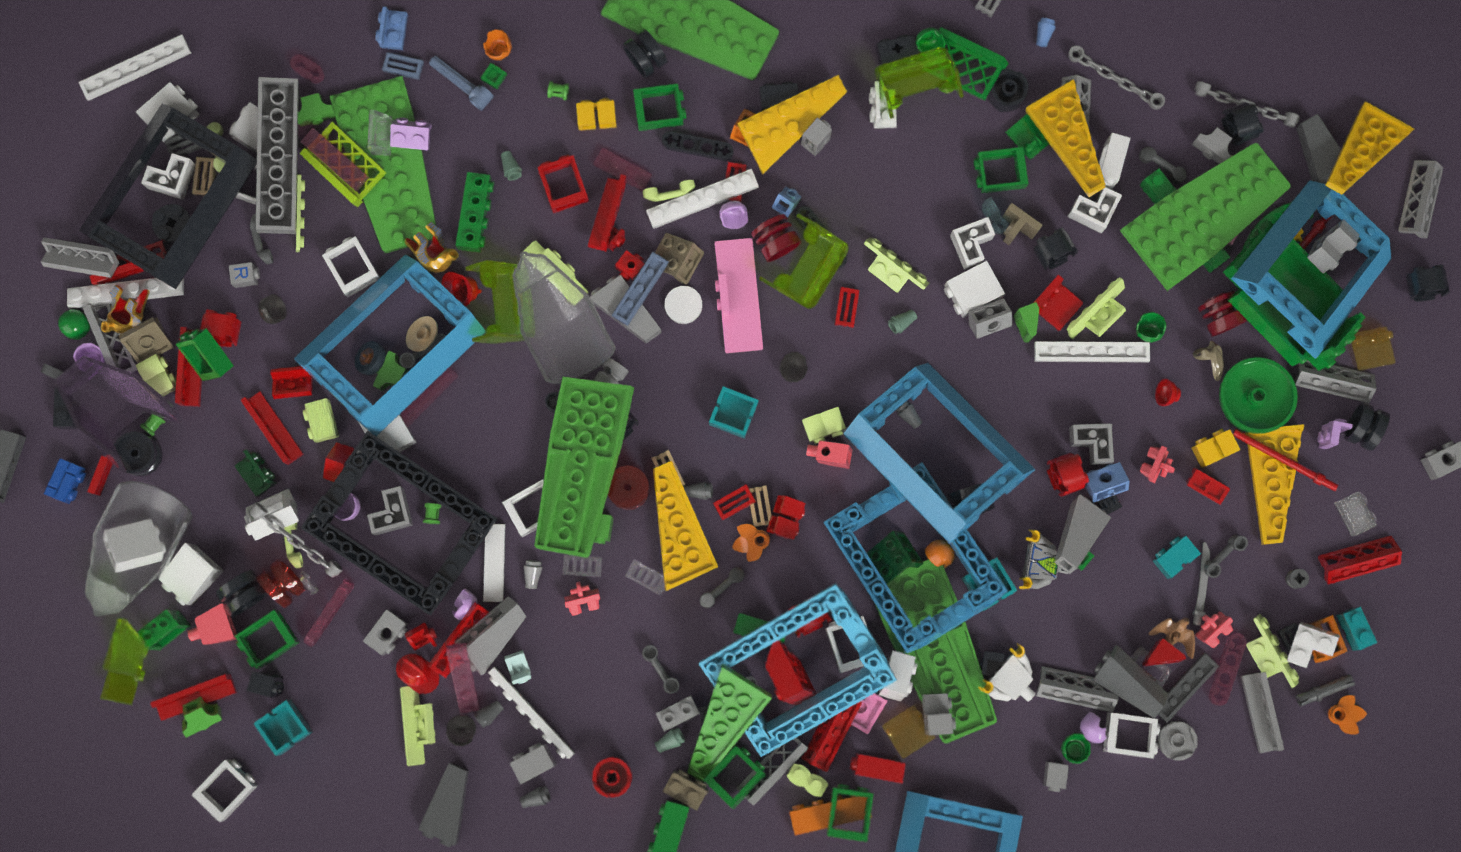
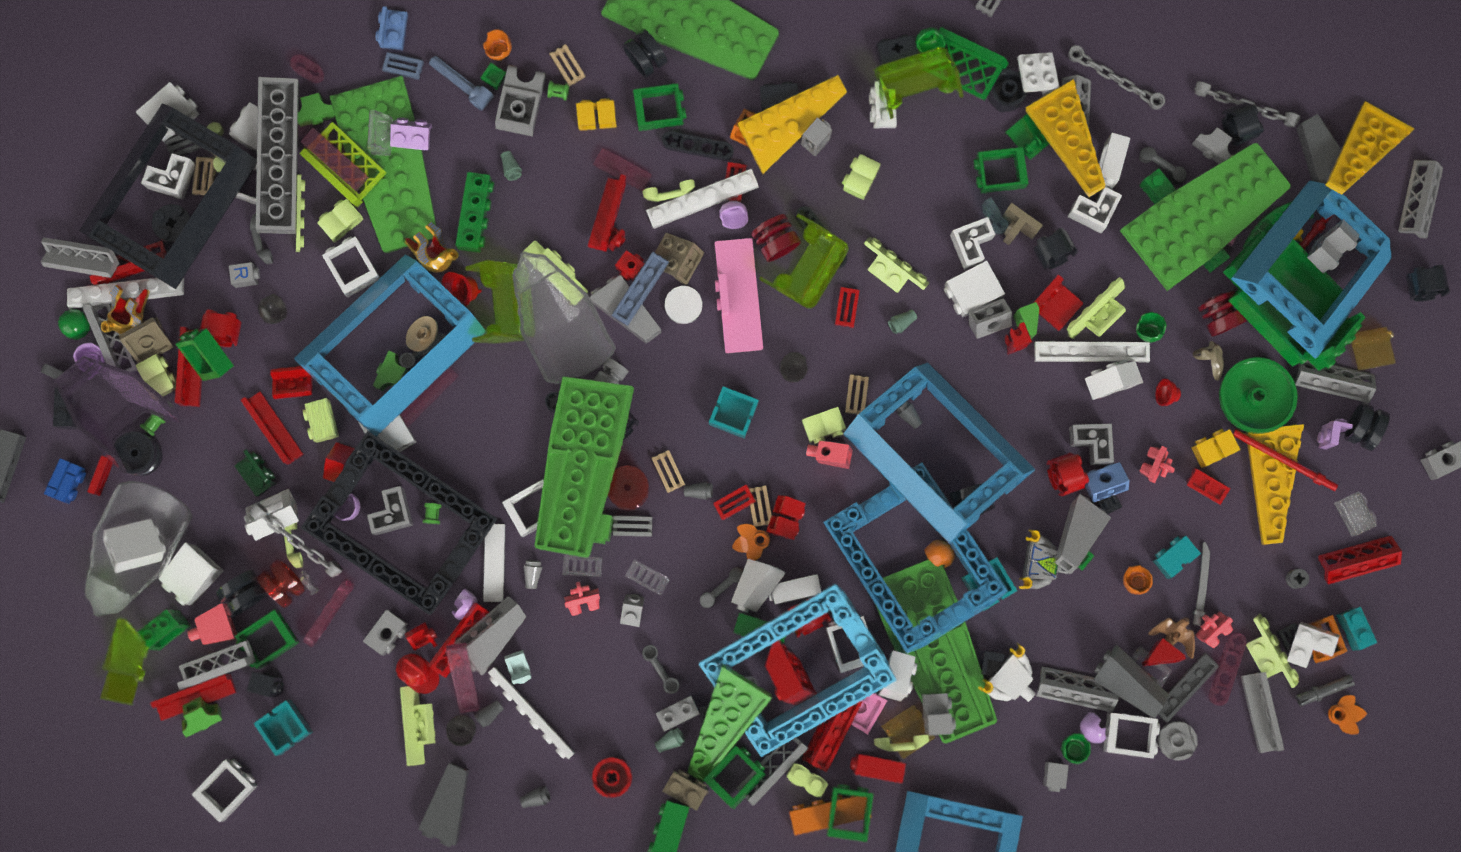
(134, 67): white plate -> none
(215, 672): none -> light grey fence
(339, 220): none -> yellowish green brick
(370, 358): black wheel -> none
(522, 97): none -> light grey brick
(533, 763): light grey brick -> none
(560, 52): none -> tan tile
(568, 201): red window -> none
(632, 518): none -> light grey tile
(632, 610): none -> light grey bracket
(681, 537): yellow wing -> none
(756, 585): none -> white slope
(788, 196): medium blue brick -> none
(795, 589): none -> white slope
(861, 176): none -> yellowish green brick
(864, 395): none -> tan tile
(894, 555): dark green bracket -> none
(918, 741): none -> yellowish green bar
(1020, 339): none -> red hinge
(1038, 72): none -> white bracket
(1044, 31): medium blue cone -> none
(1113, 379): none -> white brick
(1137, 580): none -> orange hair
(1235, 542): dark grey bar -> none

